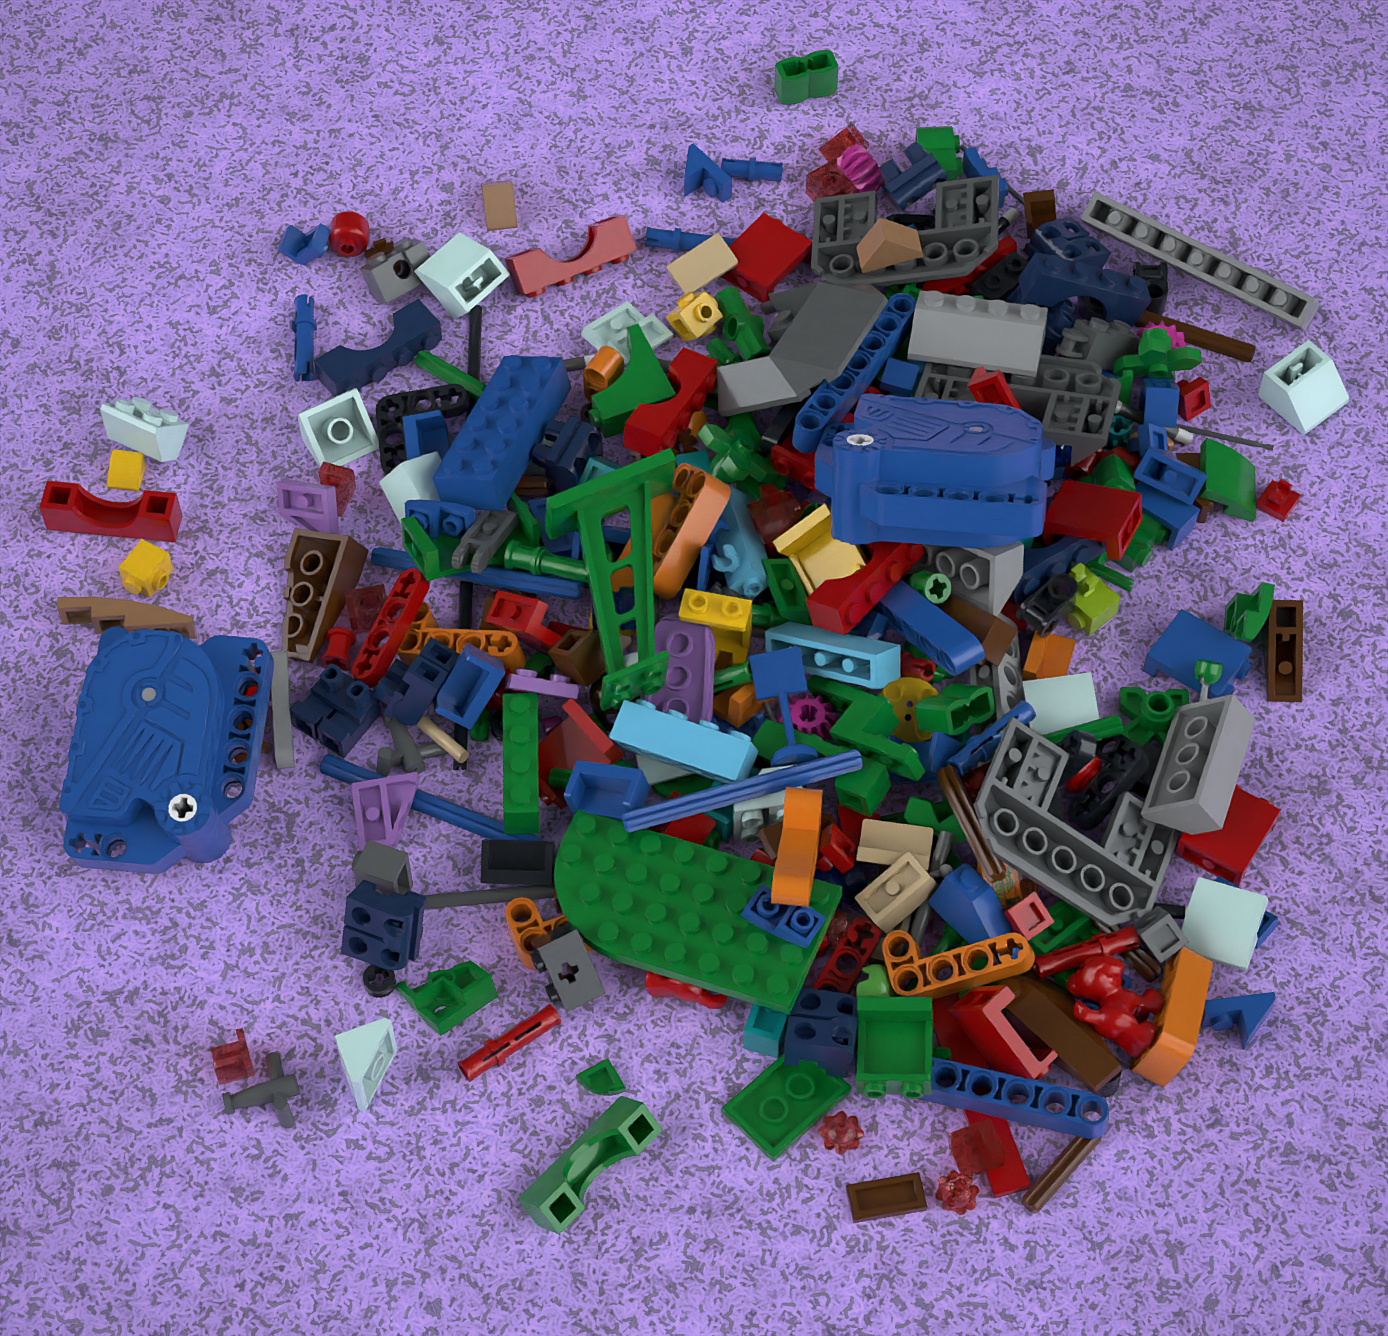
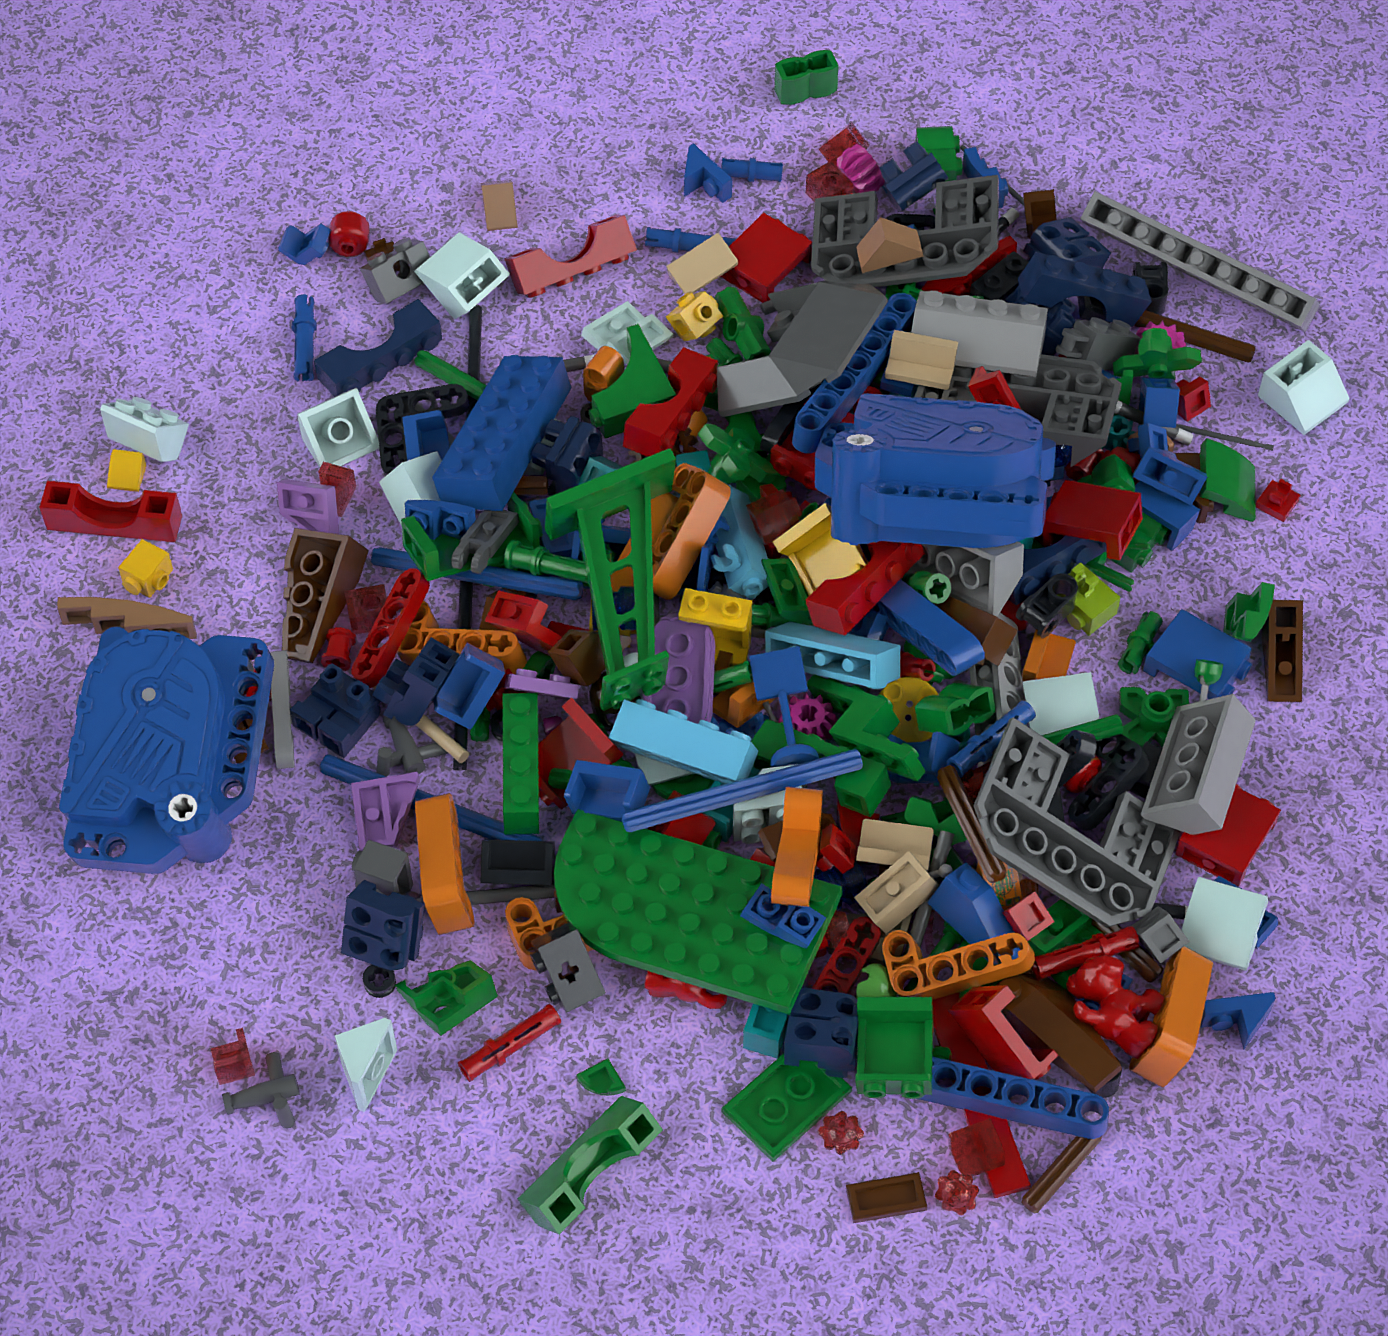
(442, 865): none -> orange beam
(921, 360): none -> tan panel
(1140, 642): none -> green pin

